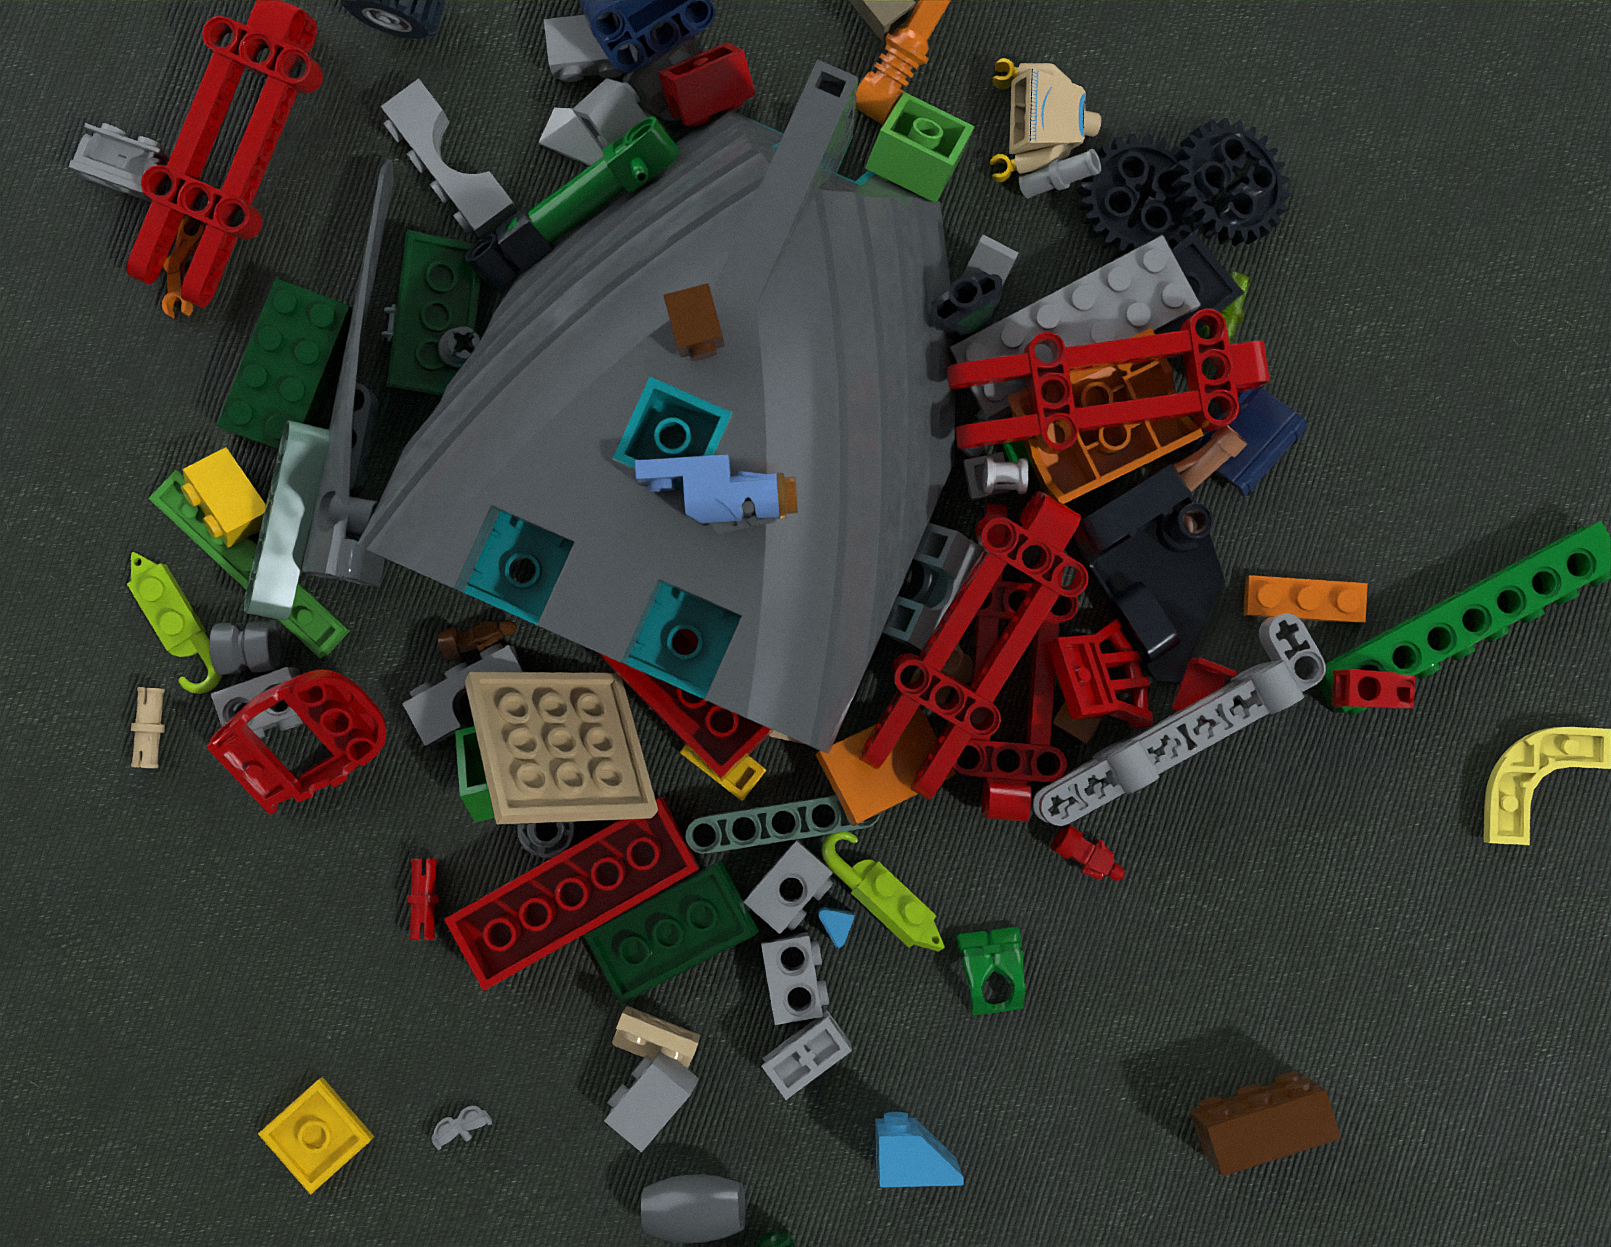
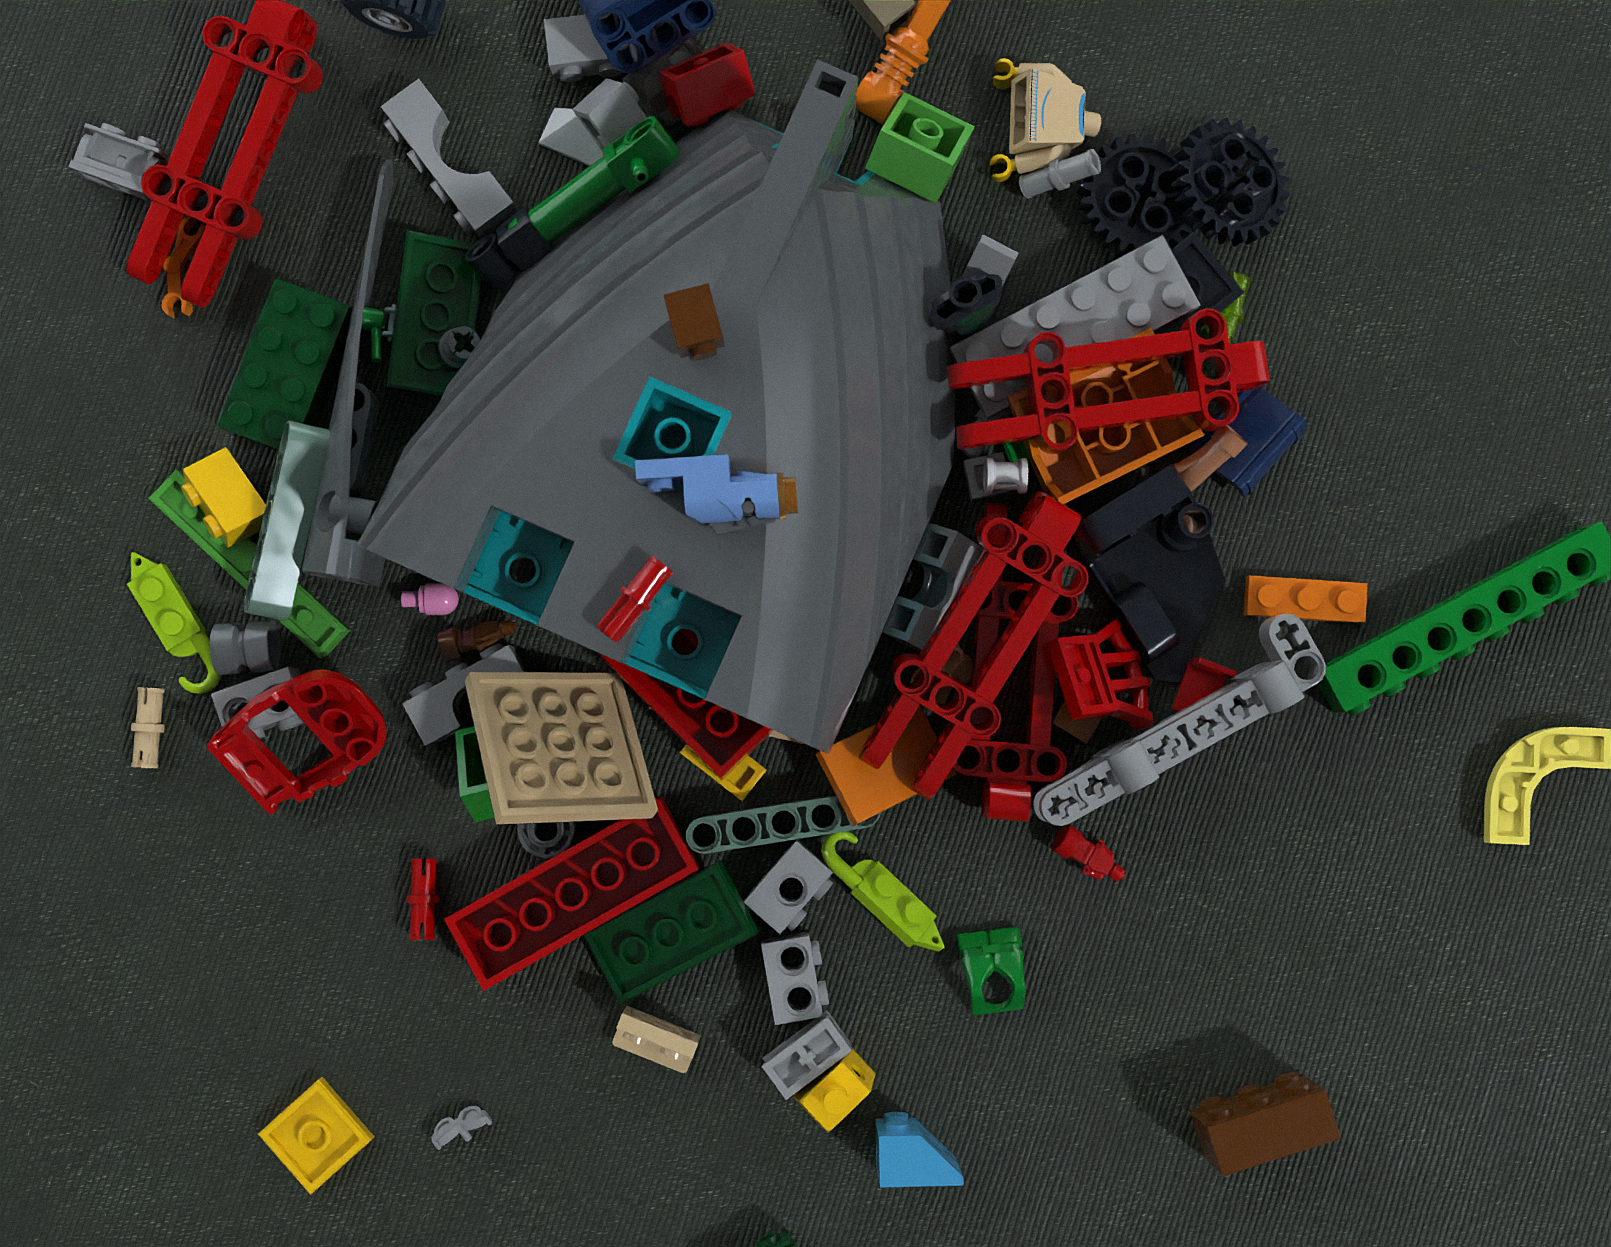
(374, 322): none -> green hand
(432, 599): none -> bright pink cylinder
(634, 599): none -> red axle
(650, 1100): light grey brick -> none
(693, 1208): dark grey piece -> none
(836, 1091): none -> yellow torso
(837, 923): dark azure slope -> none
(1372, 689): red leg -> none

